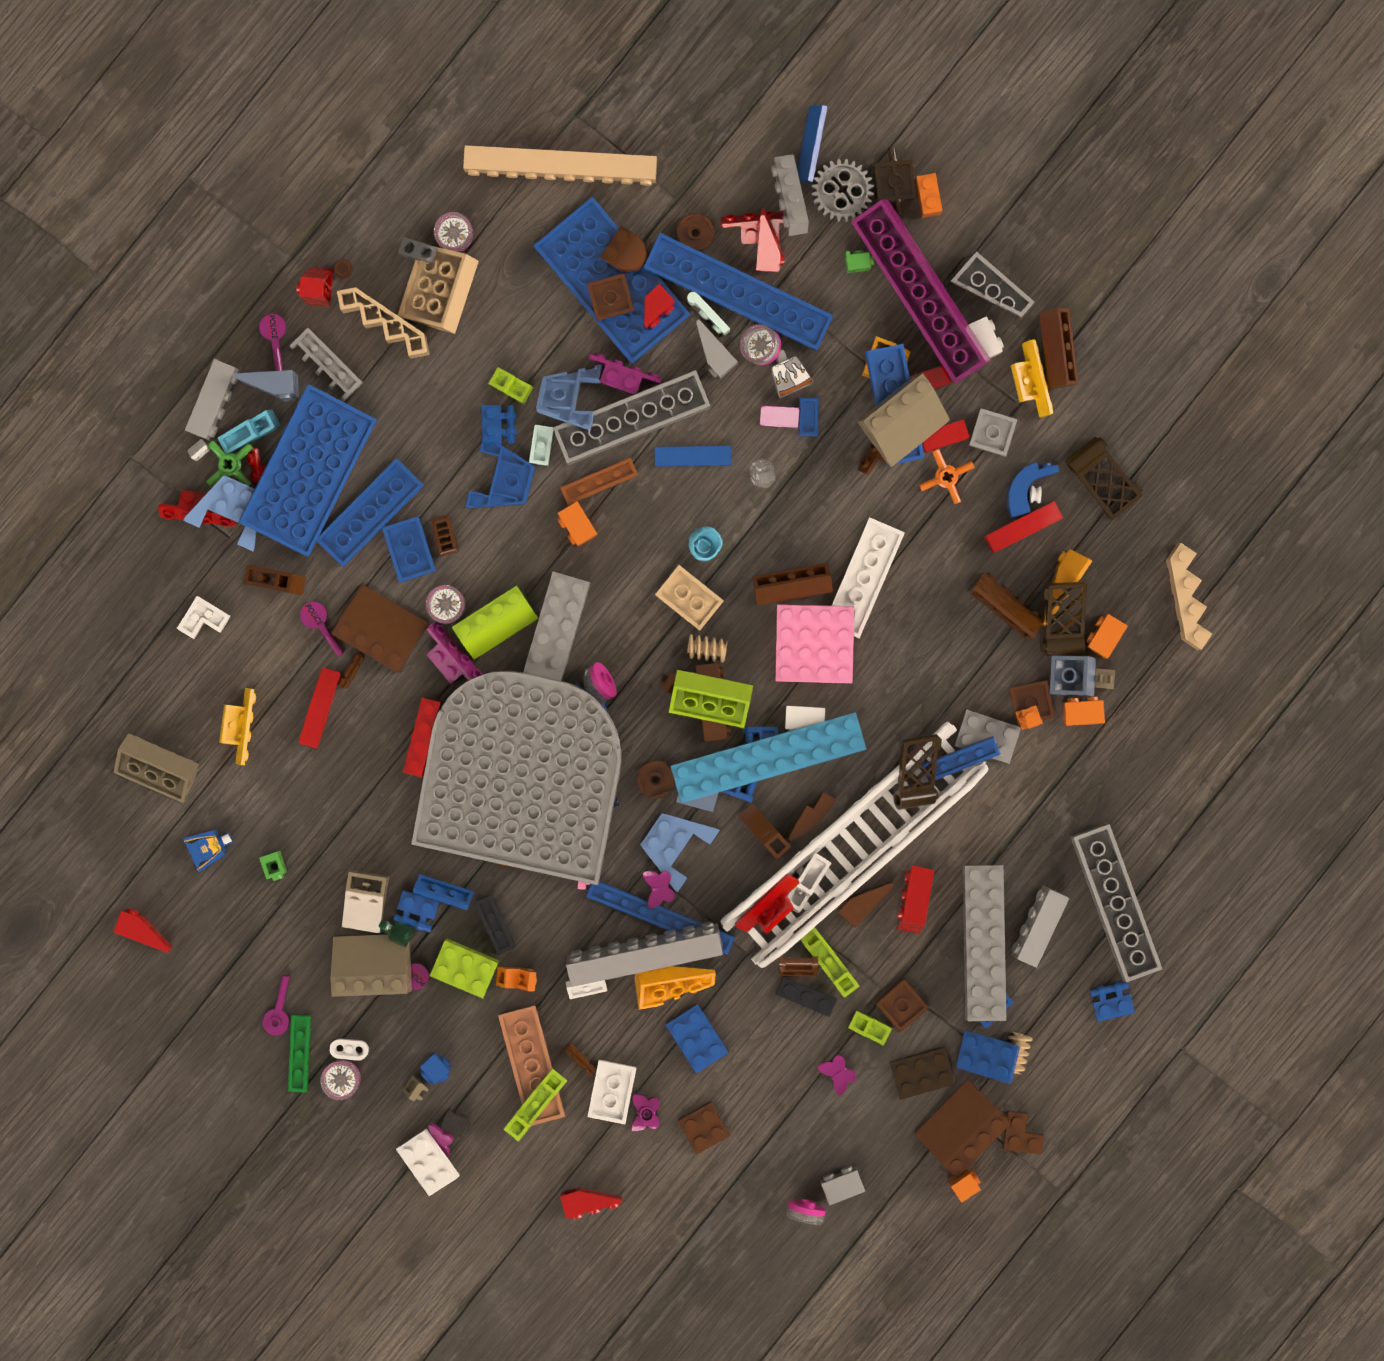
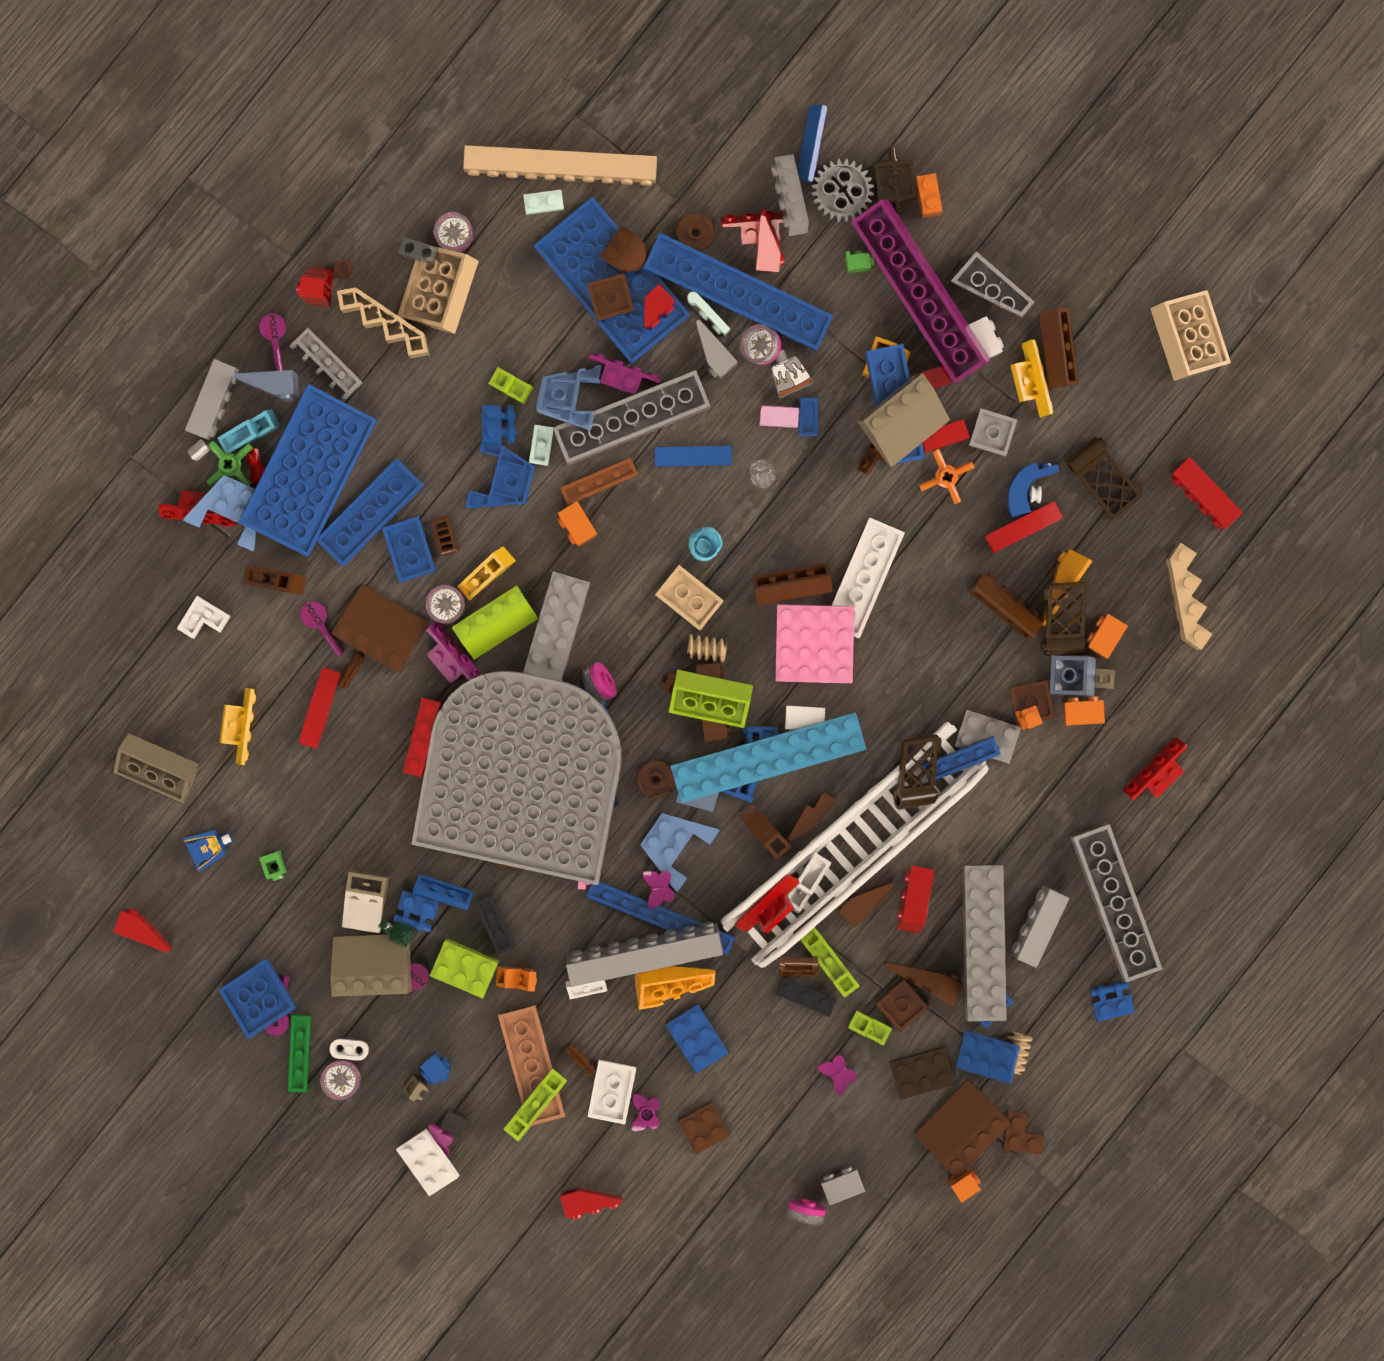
(257, 998): none -> blue plate
(486, 573): none -> yellow slope
(543, 202): none -> light aqua plate
(937, 983): none -> reddish brown wedge
(1159, 772): none -> red bracket
(1190, 335): none -> tan slope
(1205, 494): none -> red brick

